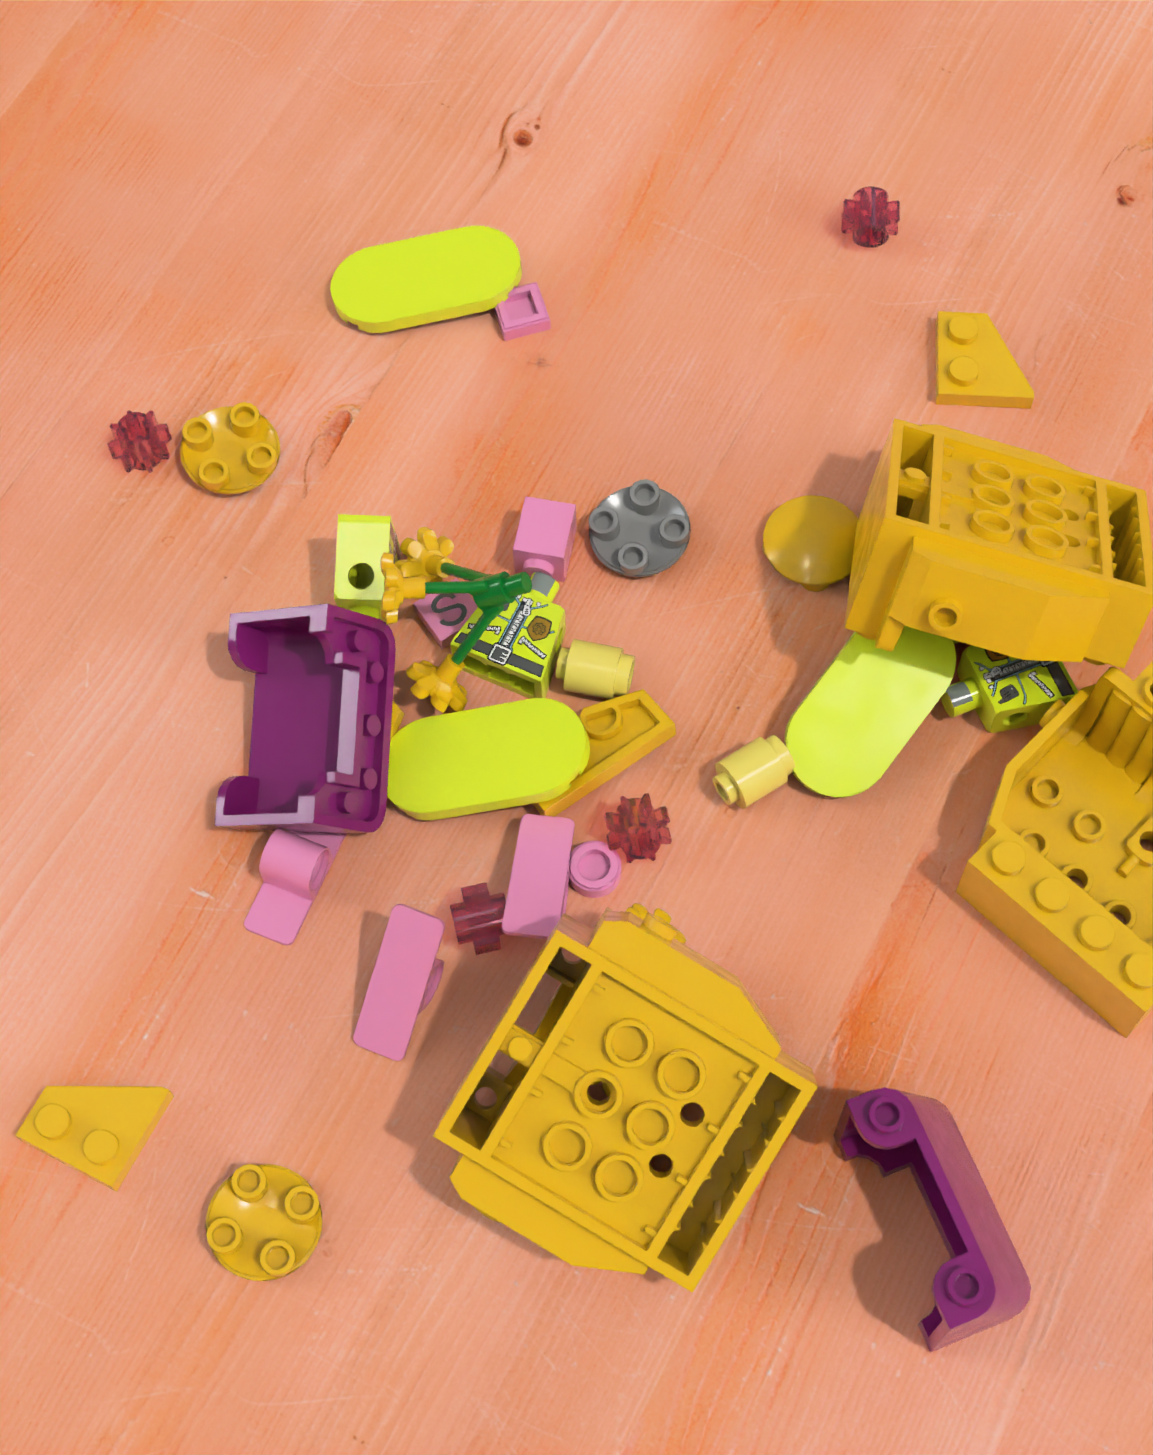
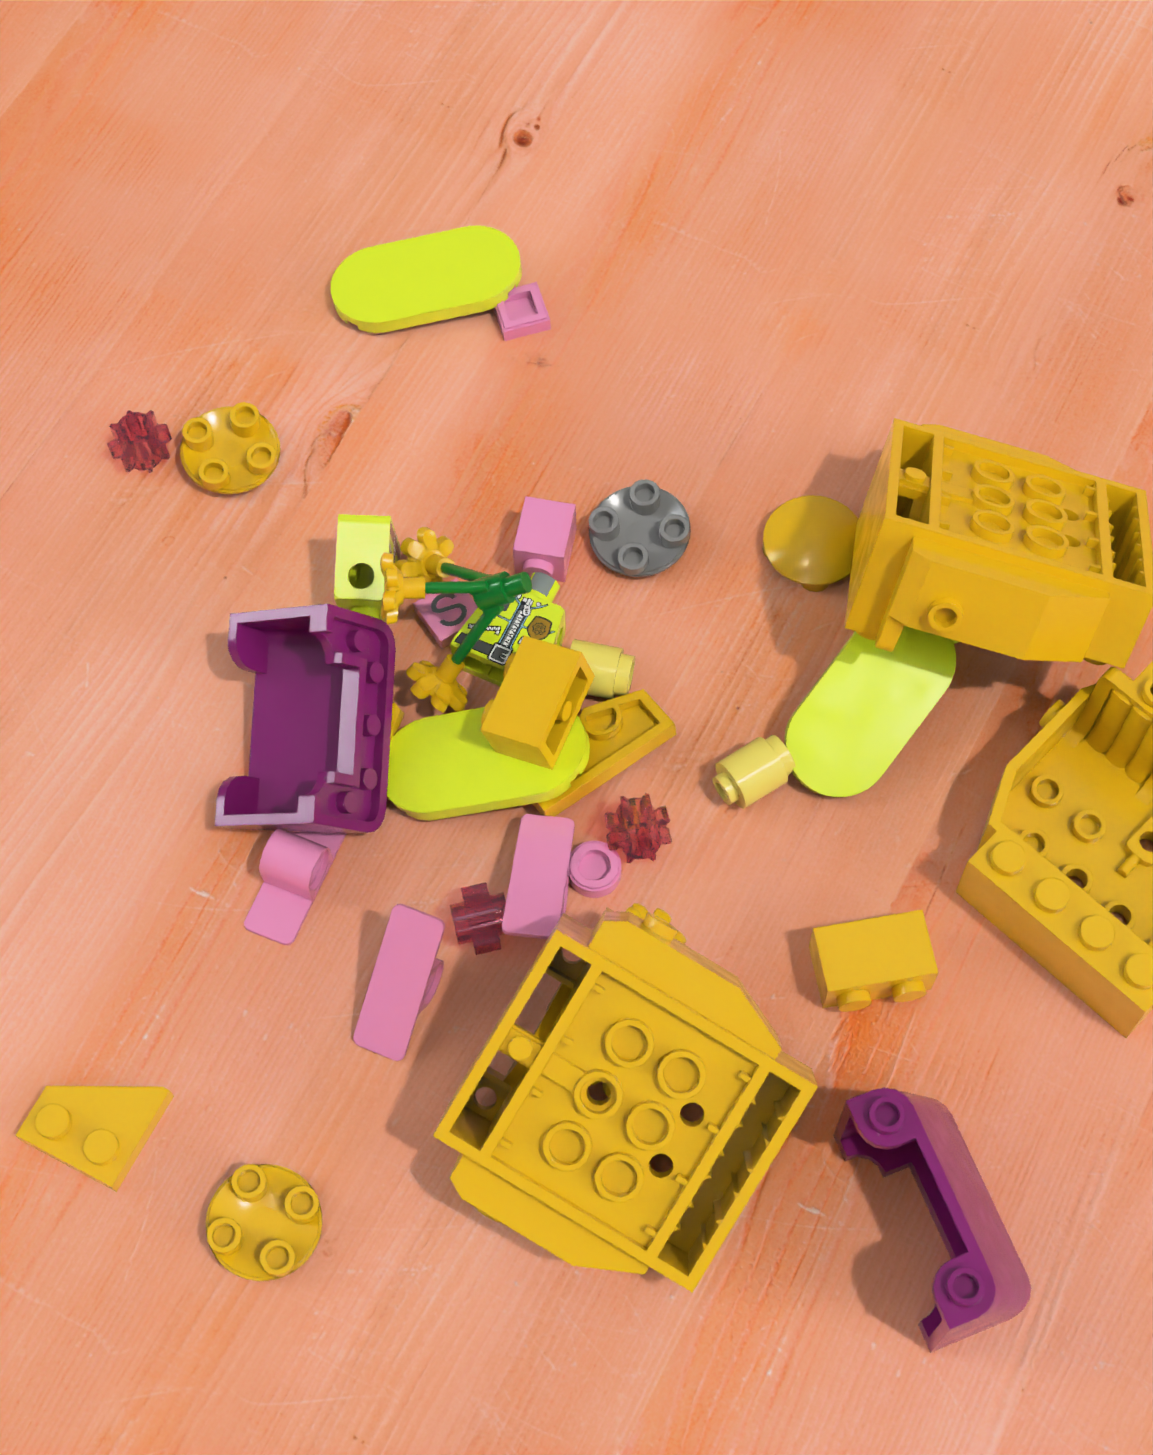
(537, 702): none -> yellow brick
(870, 217): clear pink gear -> none
(873, 960): none -> yellow brick
(976, 364): yellow wing -> none
(1006, 689): neon yellow torso -> none

